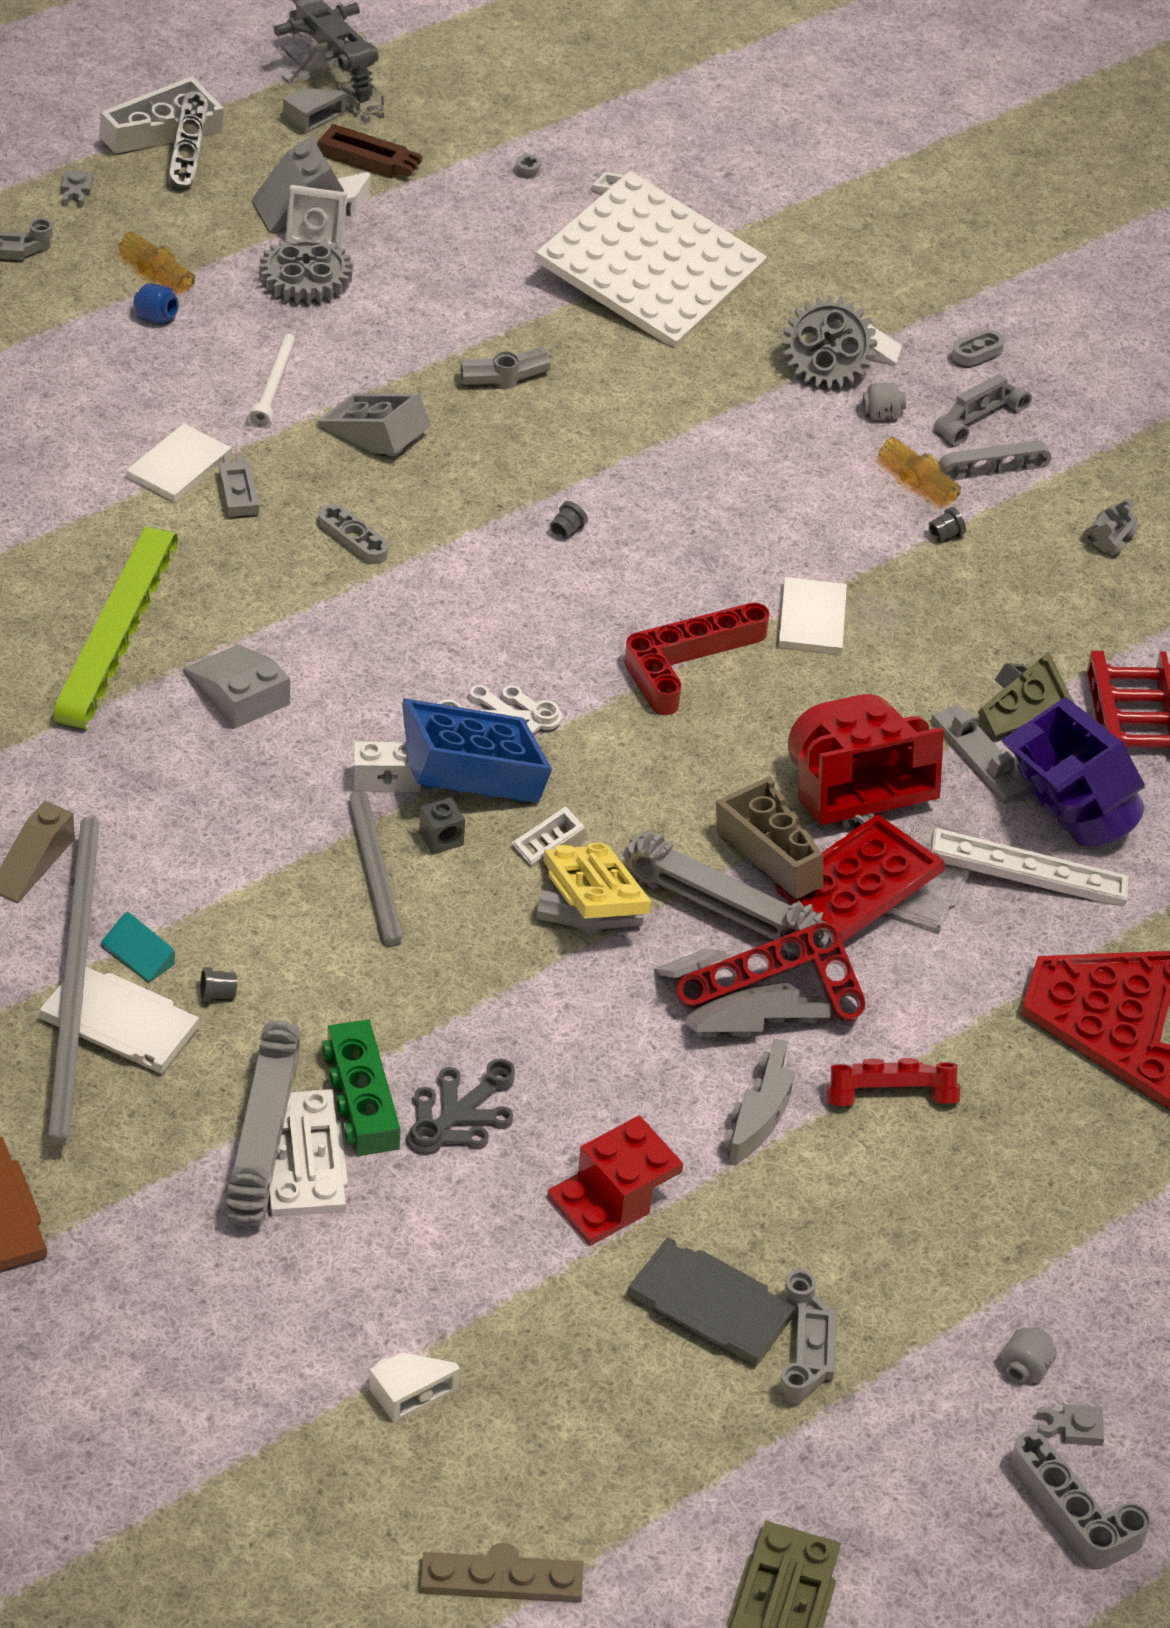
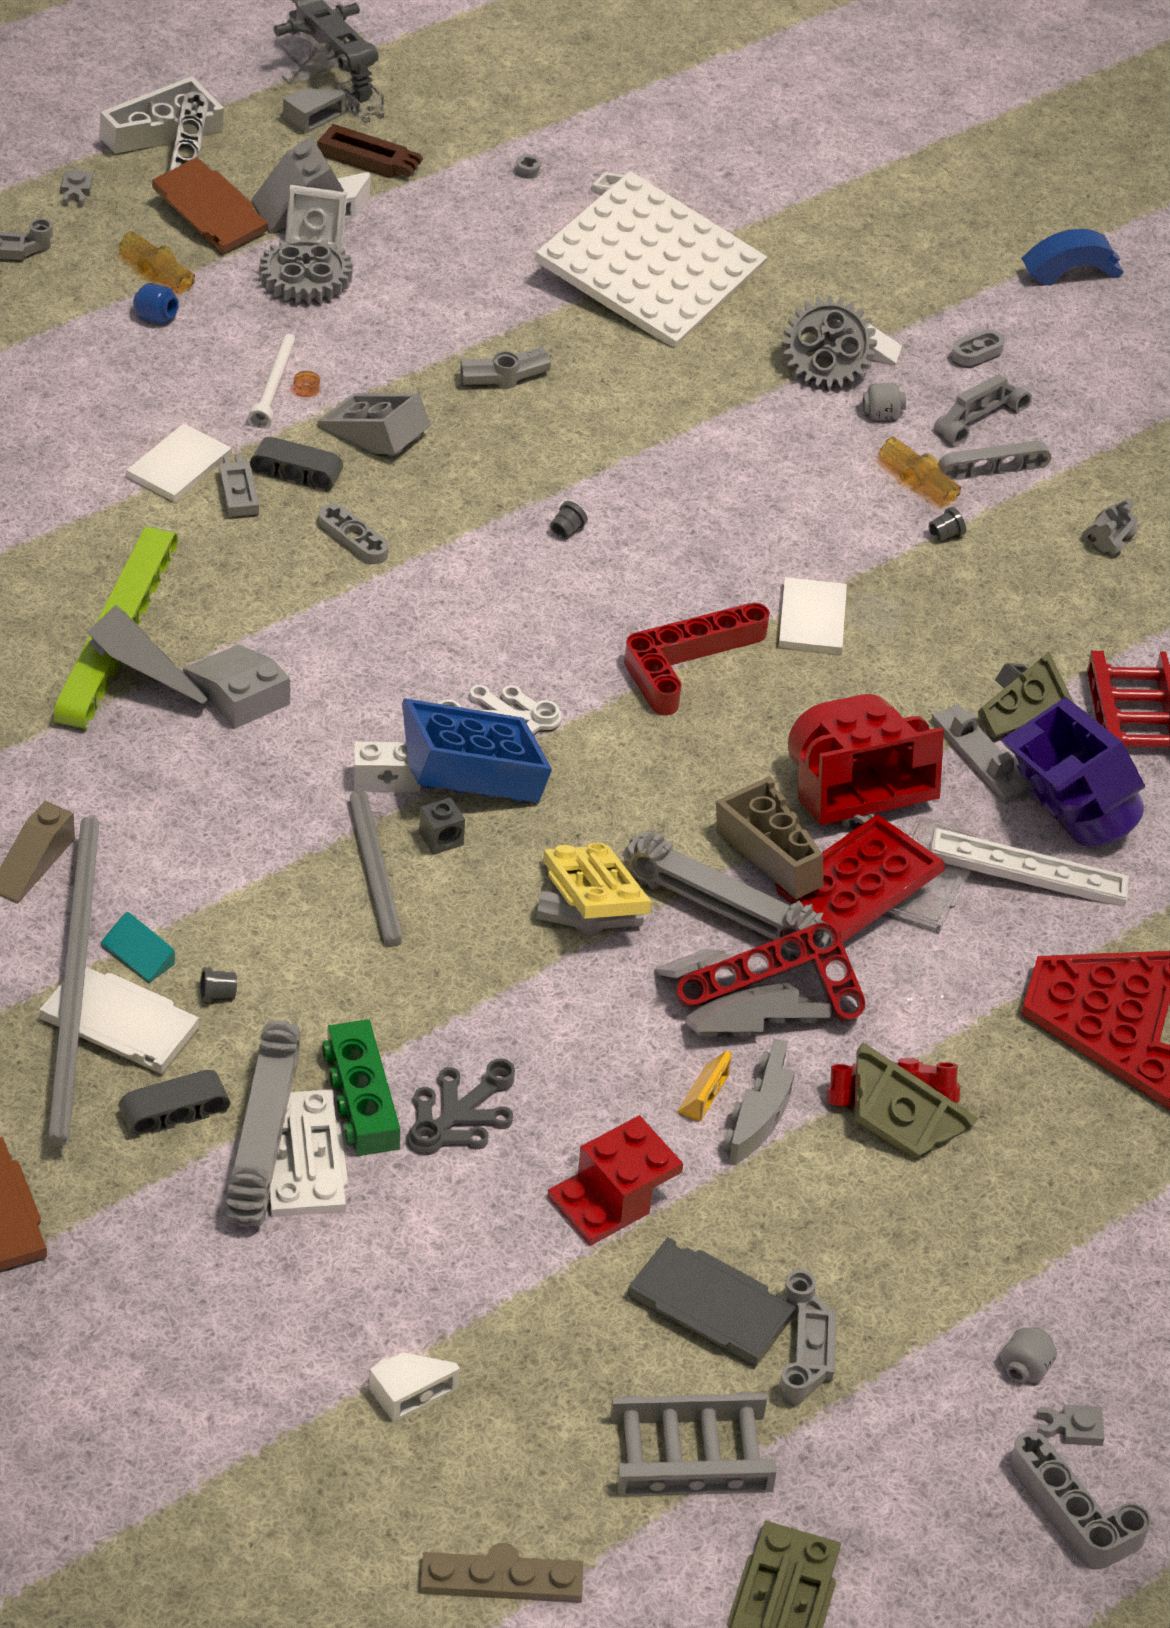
(131, 645): none -> light grey wedge
(173, 1102): none -> dark grey beam
(210, 205): none -> dark orange piece
(297, 463): none -> dark grey beam
(306, 377): none -> clear orange bush
(563, 818): white slope -> none
(692, 1477): none -> light grey fence
(706, 1087): none -> yellow slope
(903, 1107): none -> olive wing
(1071, 249): none -> blue arch

